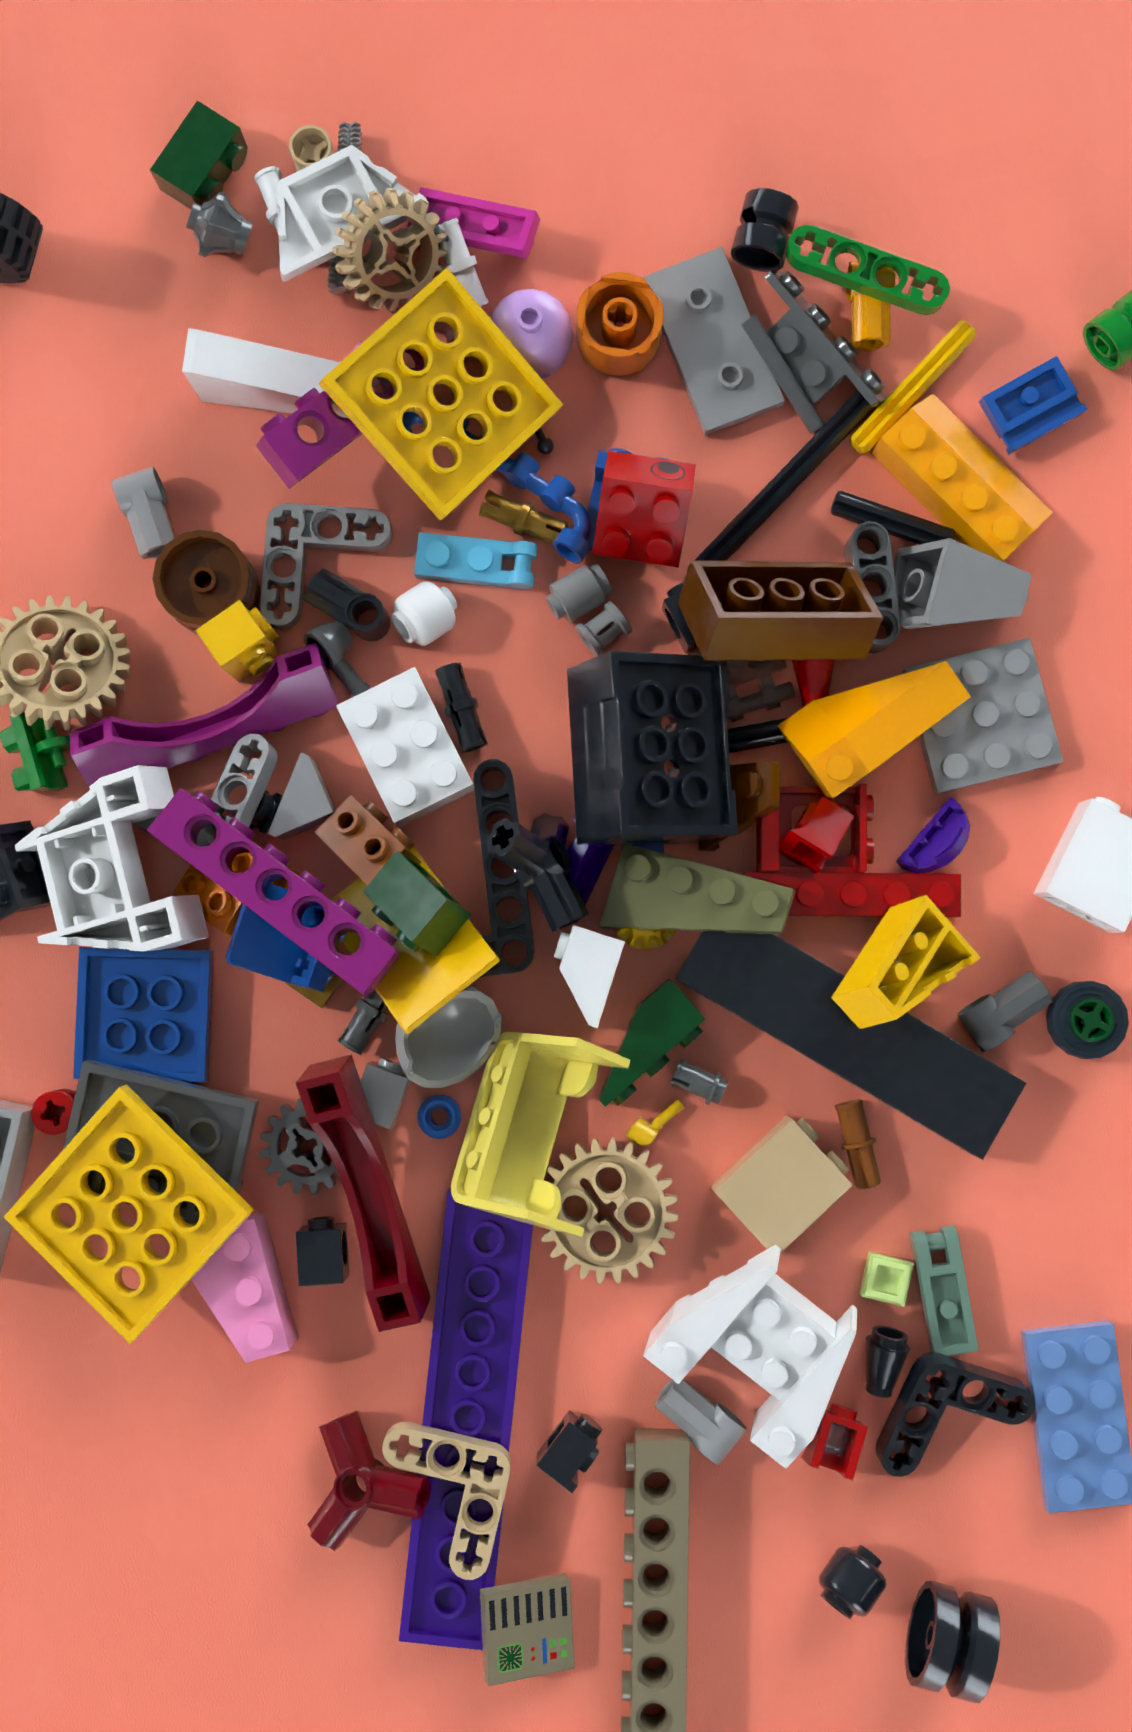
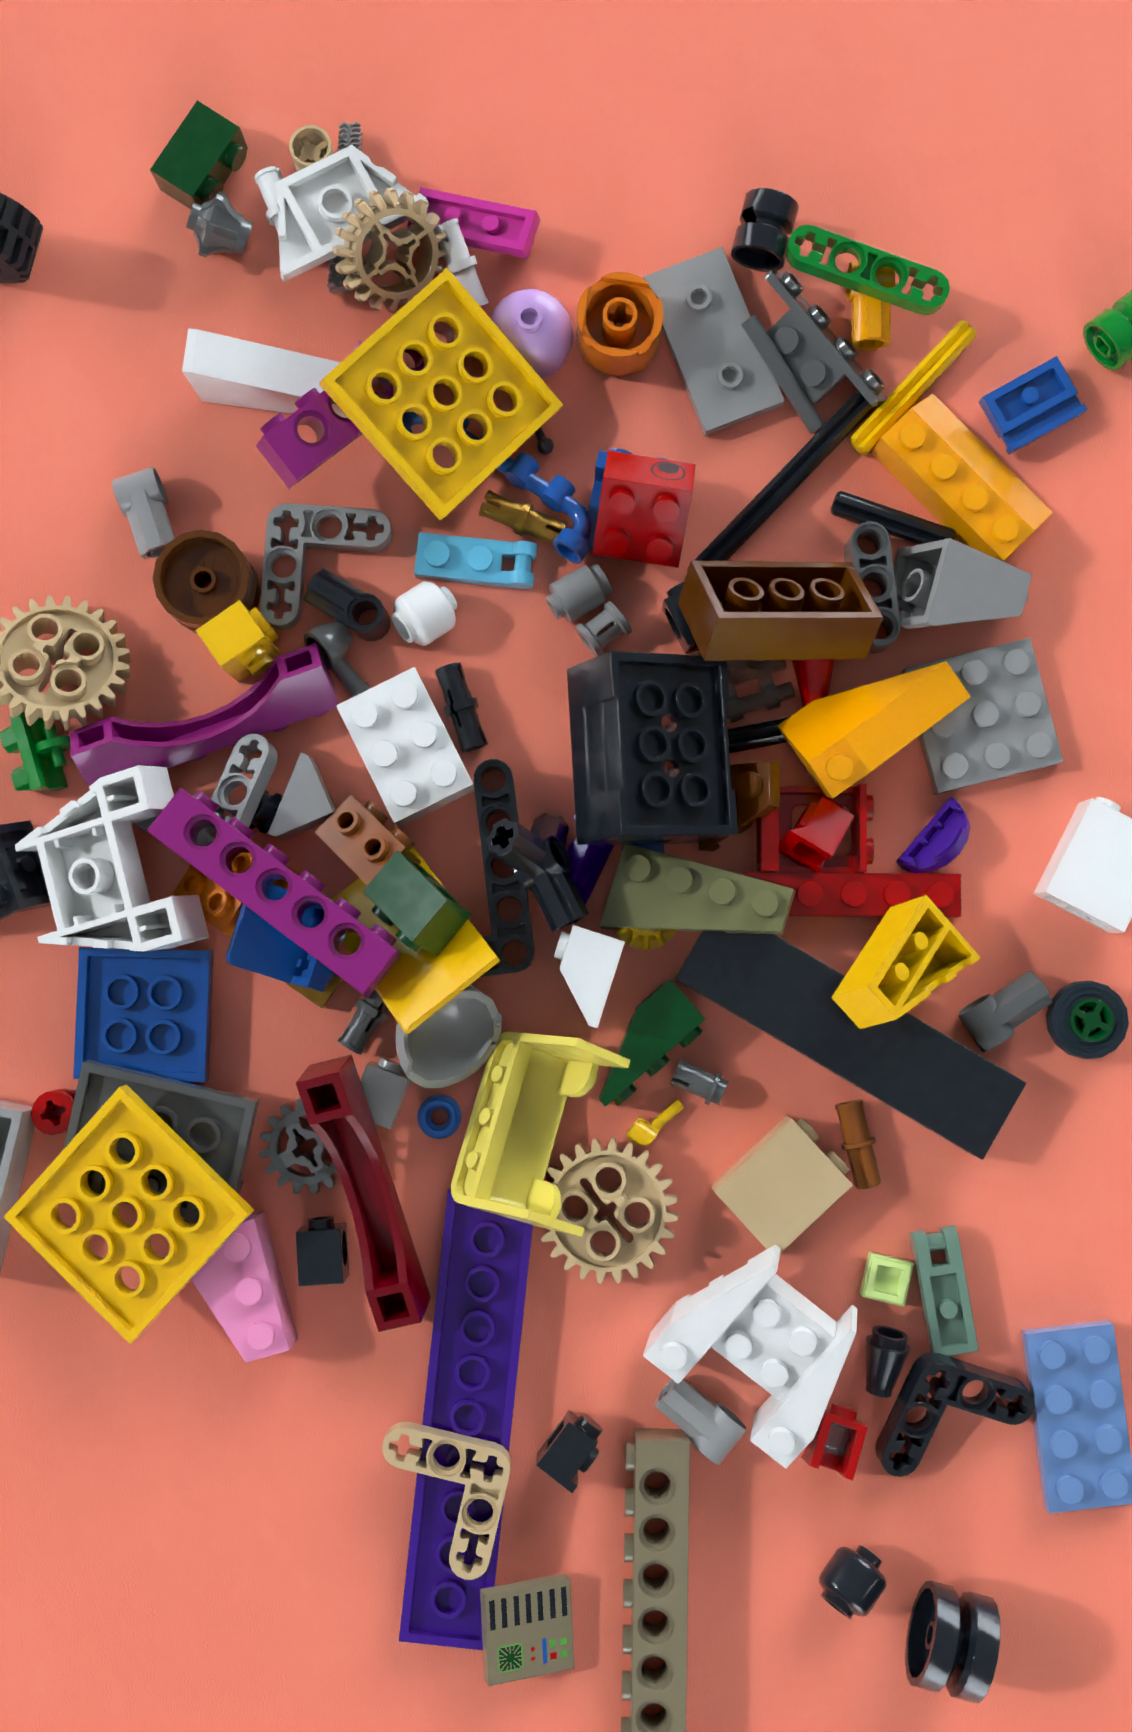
(386, 1487): dark red piece -> none

